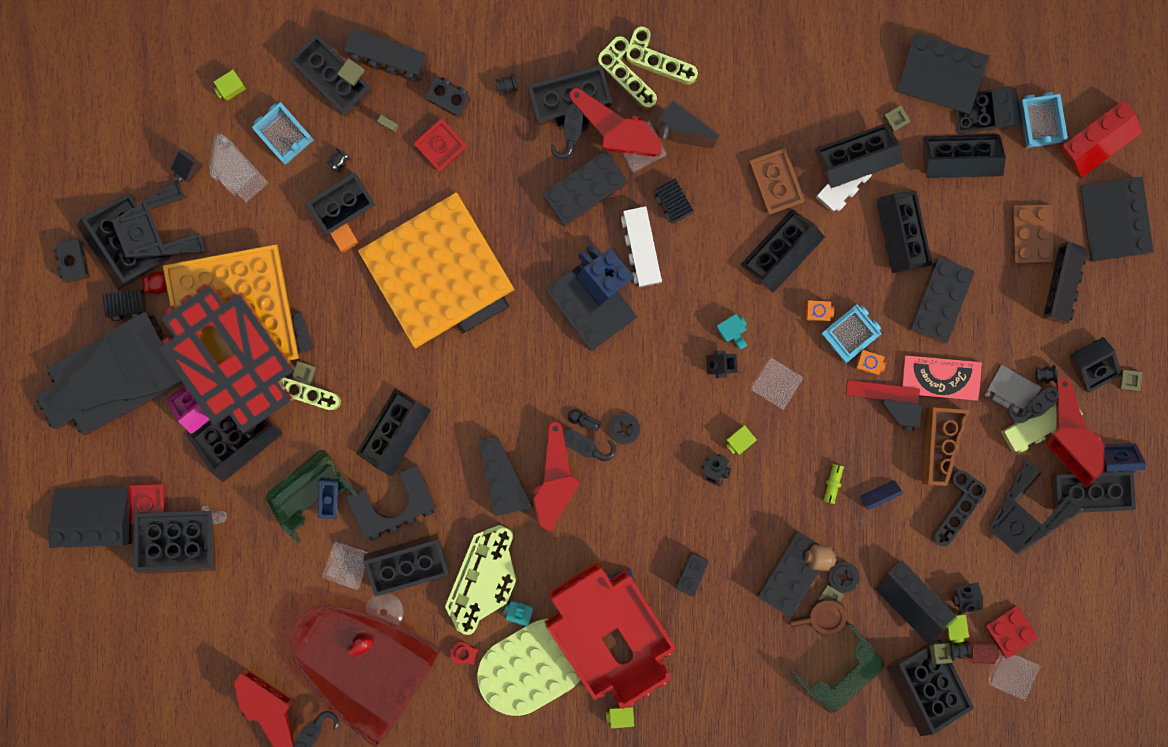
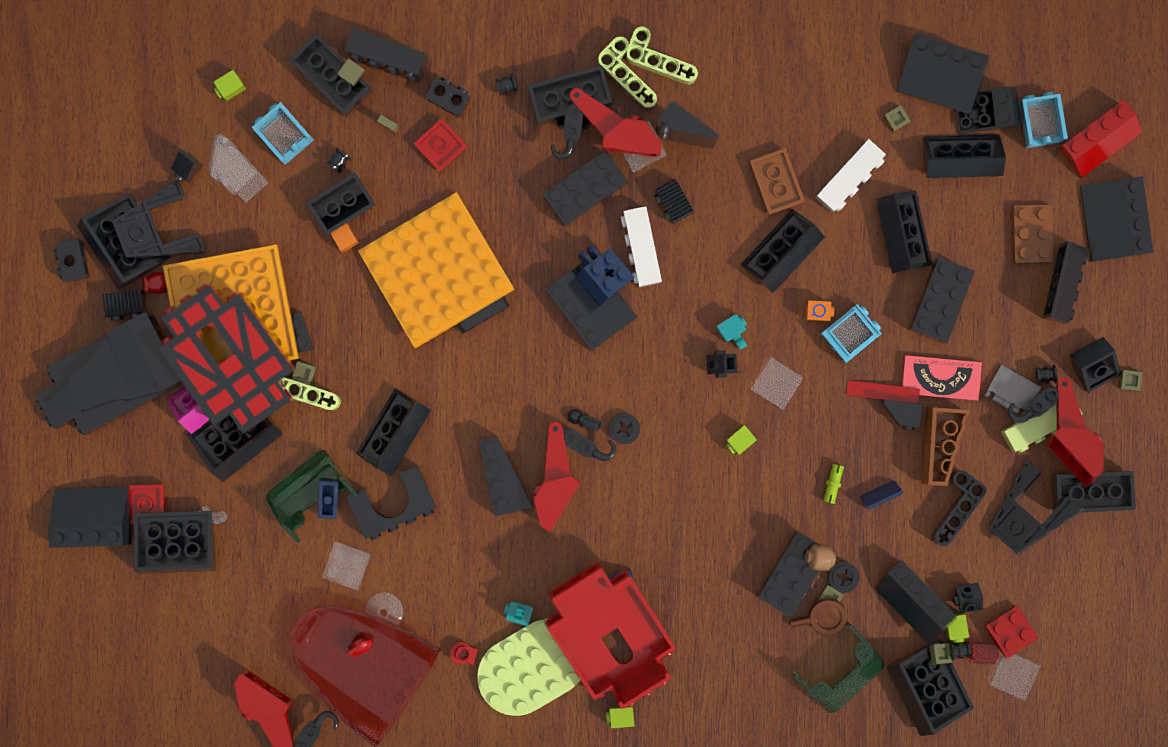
(406, 565): black brick -> none
(487, 577): yellowish green connector -> none
(691, 574): black brick -> none
(716, 469): black brick -> none
(859, 155): black slope -> none
(870, 362): orange brick -> none
(1123, 458): dark blue plate -> none

